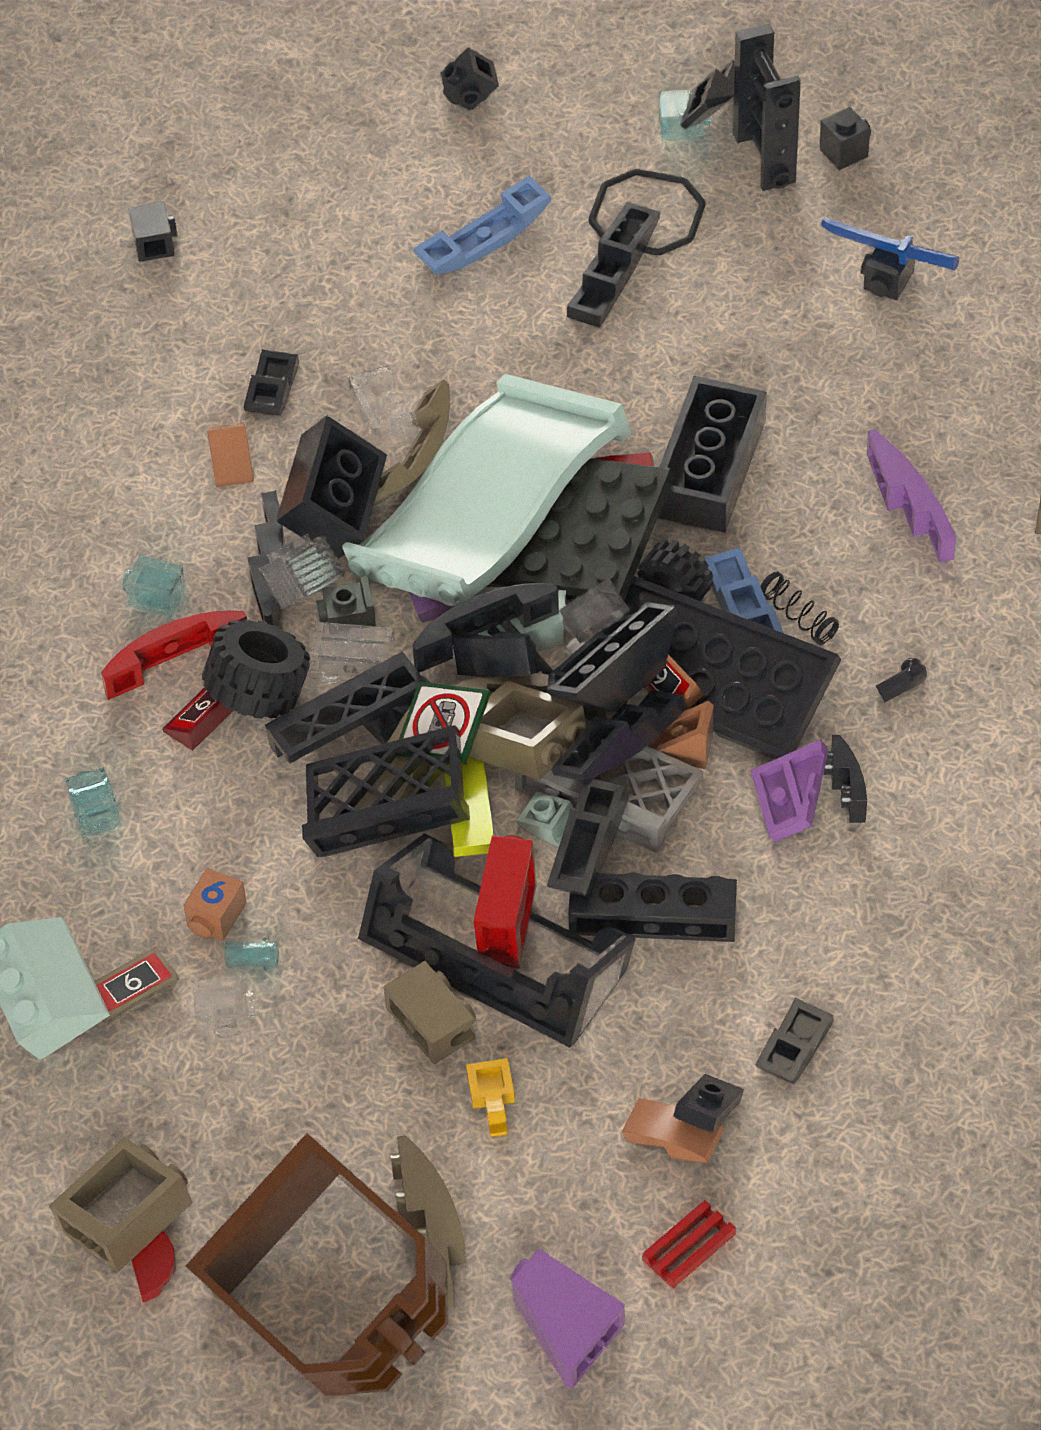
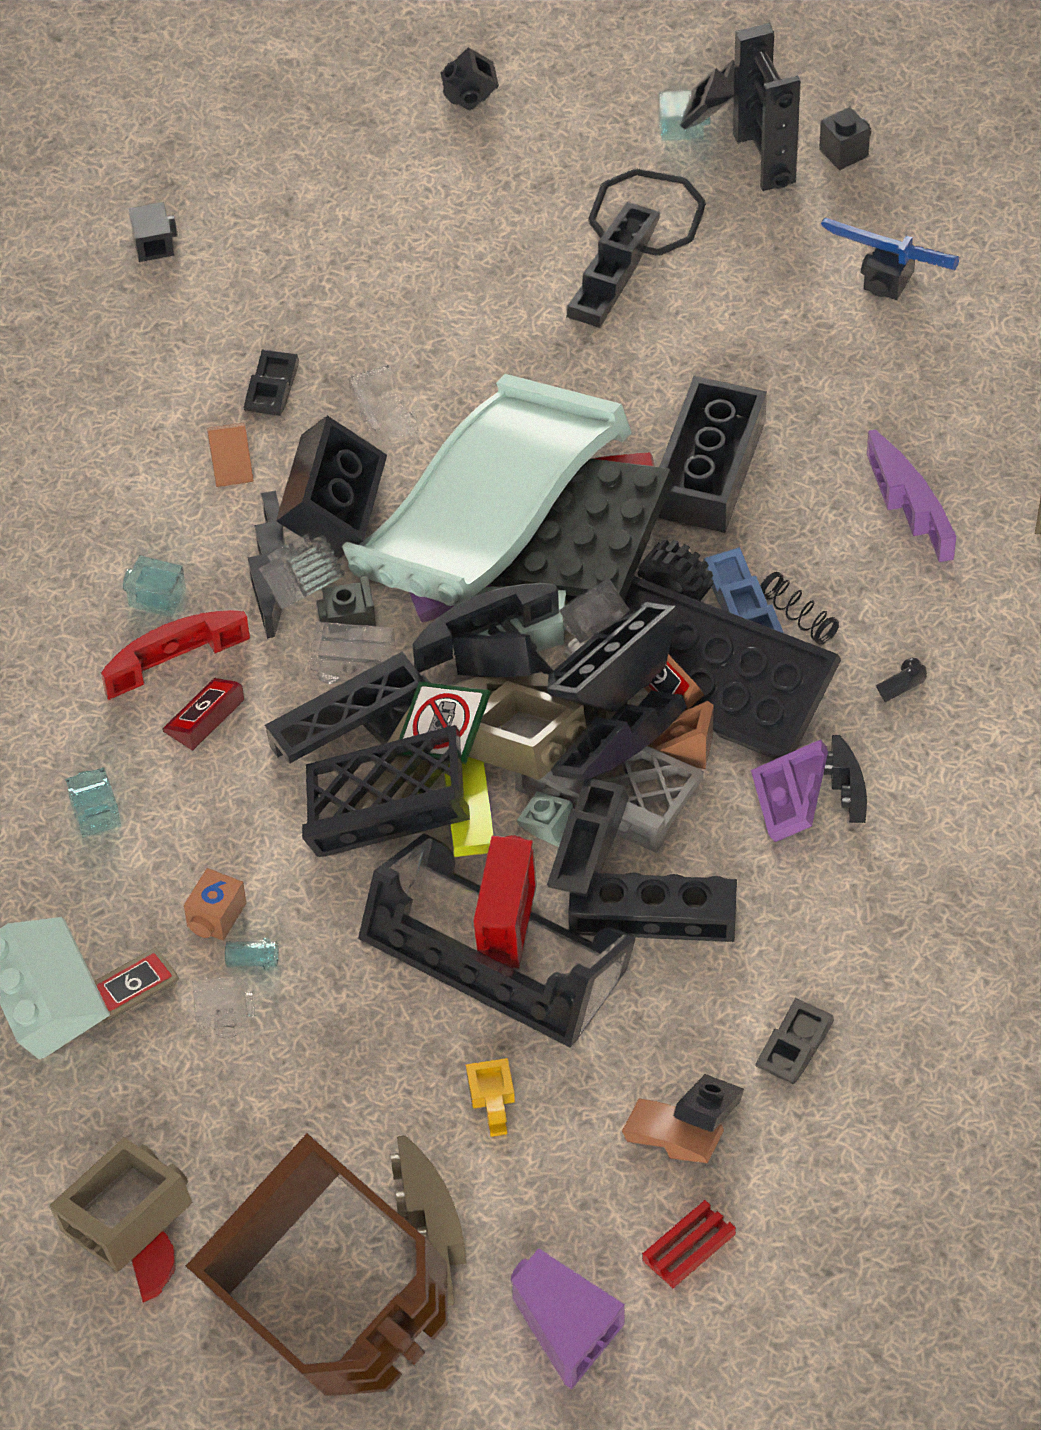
(256, 668): black tyre -> none
(430, 1011): dark tan brick -> none
(432, 418): dark tan slope -> none
(494, 229): medium blue slope -> none

